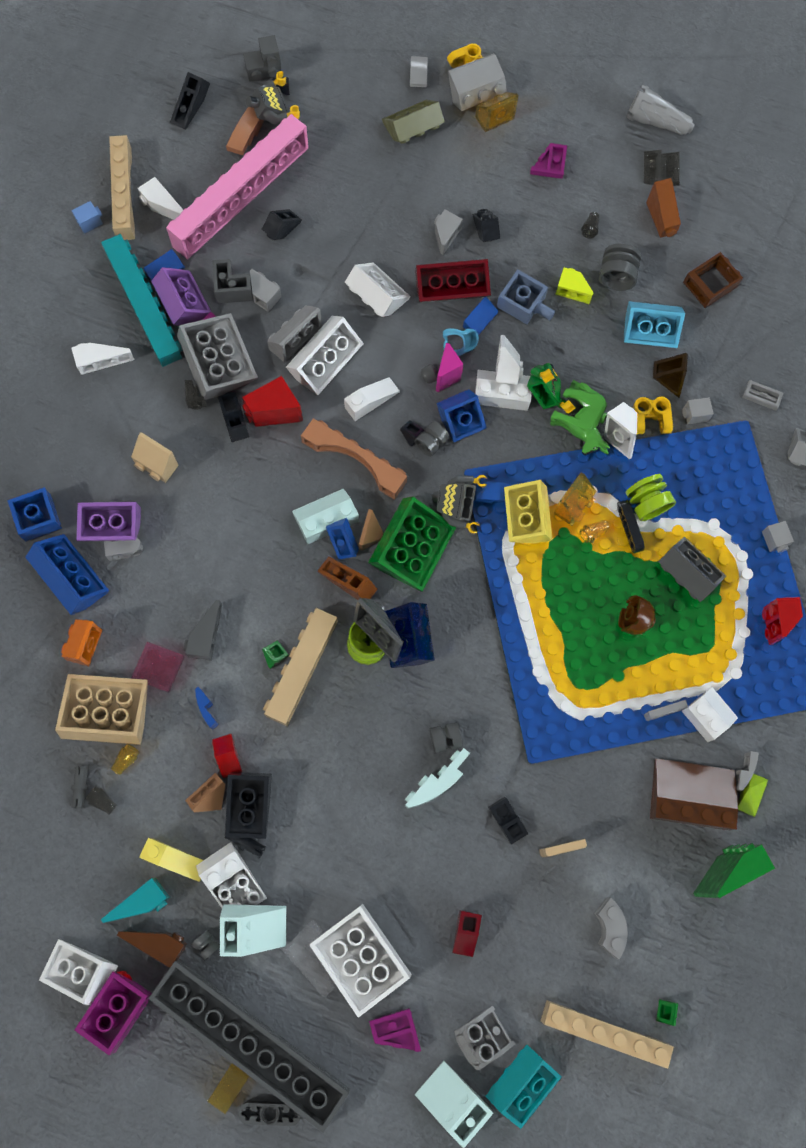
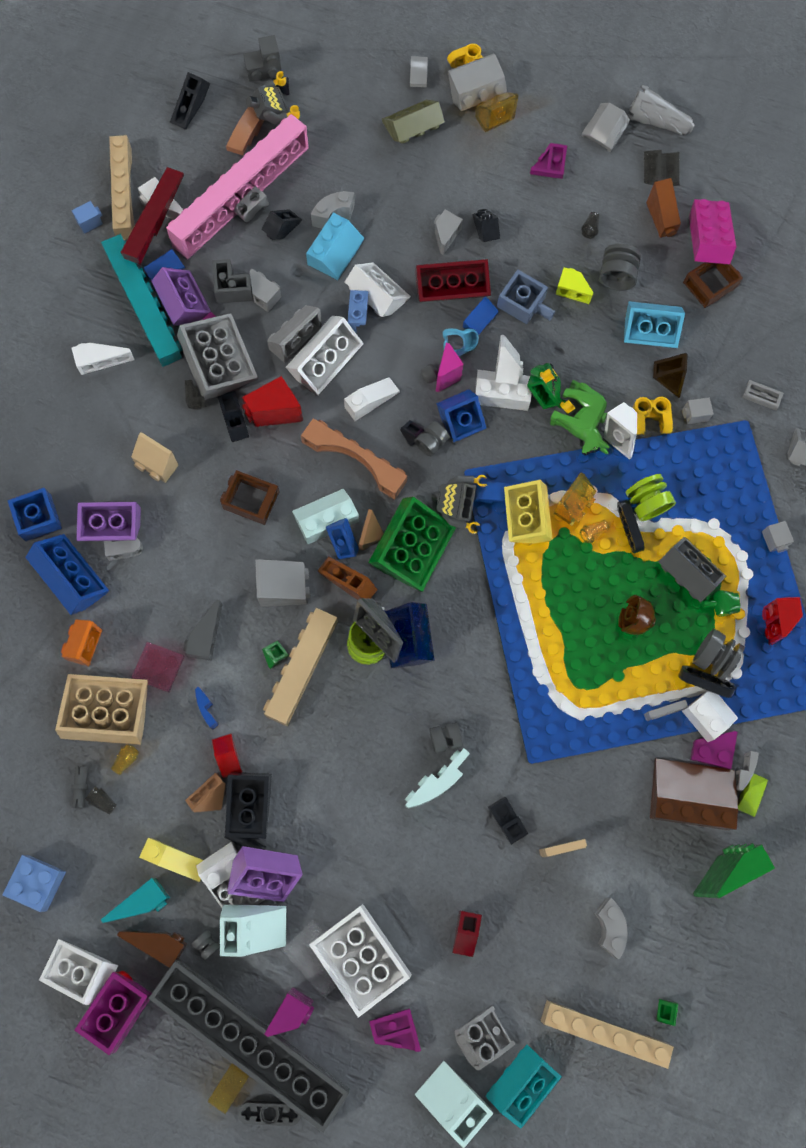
(34, 883): none -> medium blue brick
(152, 216): none -> dark red slope
(251, 204): none -> light grey leg
(264, 874): none -> medium lavender slope
(267, 504): none -> reddish brown window
(281, 583): none -> light grey slope
(293, 1011): none -> magenta slope
(334, 246): none -> medium azure slope
(339, 203): none -> light grey brick
(357, 308): none -> medium blue bracket
(607, 125): none -> light grey slope
(706, 681): none -> black beam
(712, 231): none -> dark pink brick
(716, 752): none -> magenta wing
(721, 656): none -> dark grey wheel
(724, 603): none -> green piece

